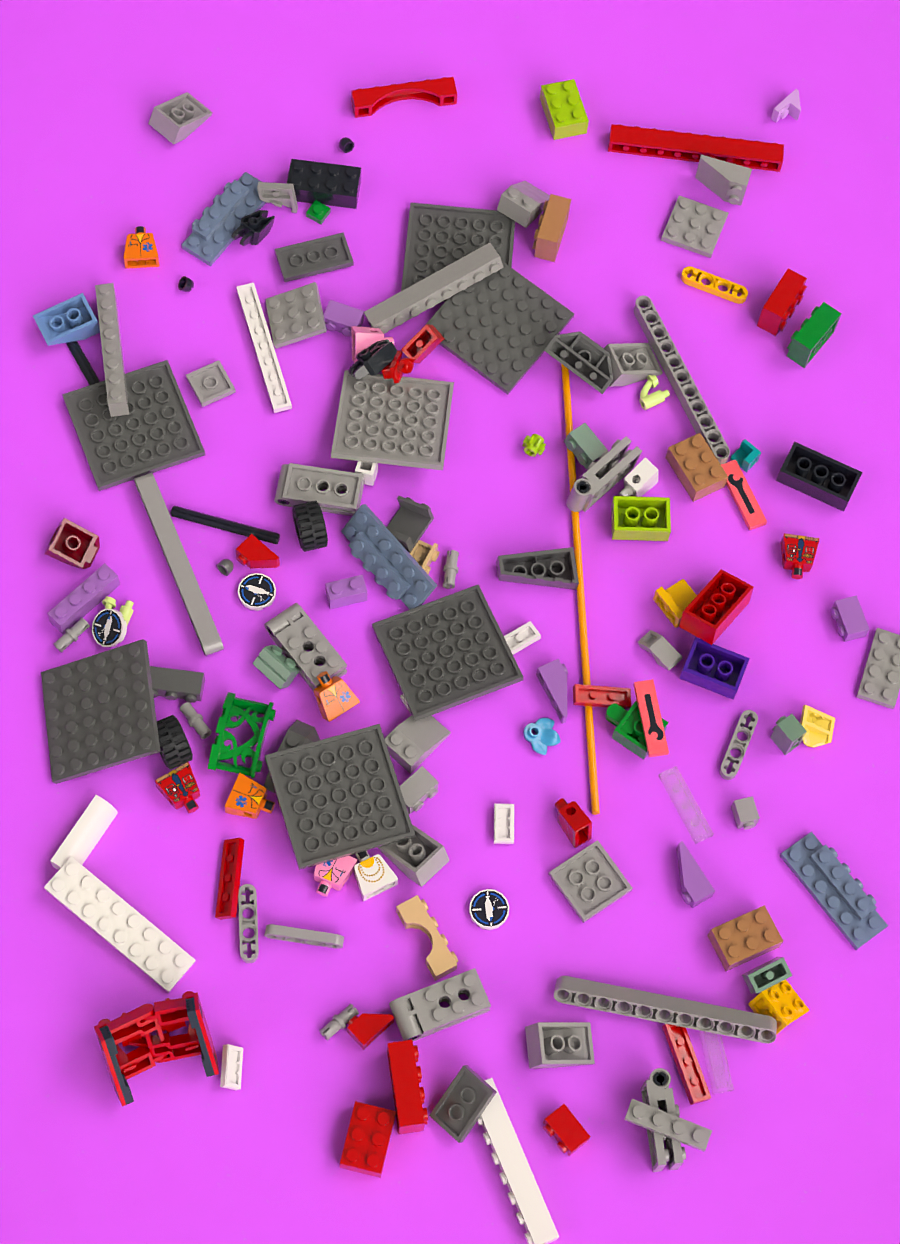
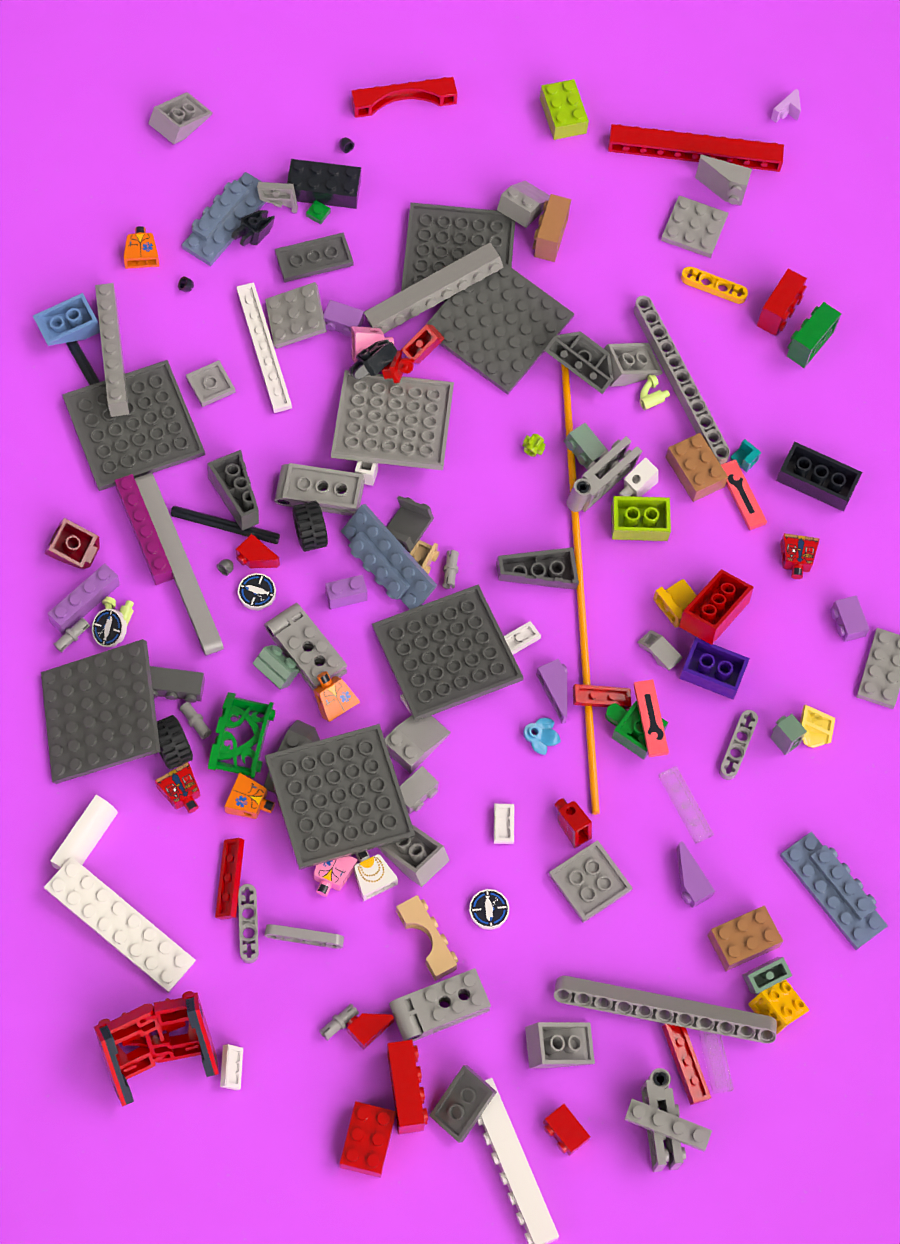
(144, 529): none -> magenta brick
(234, 487): none -> dark grey wedge
(745, 813): light grey brick -> none

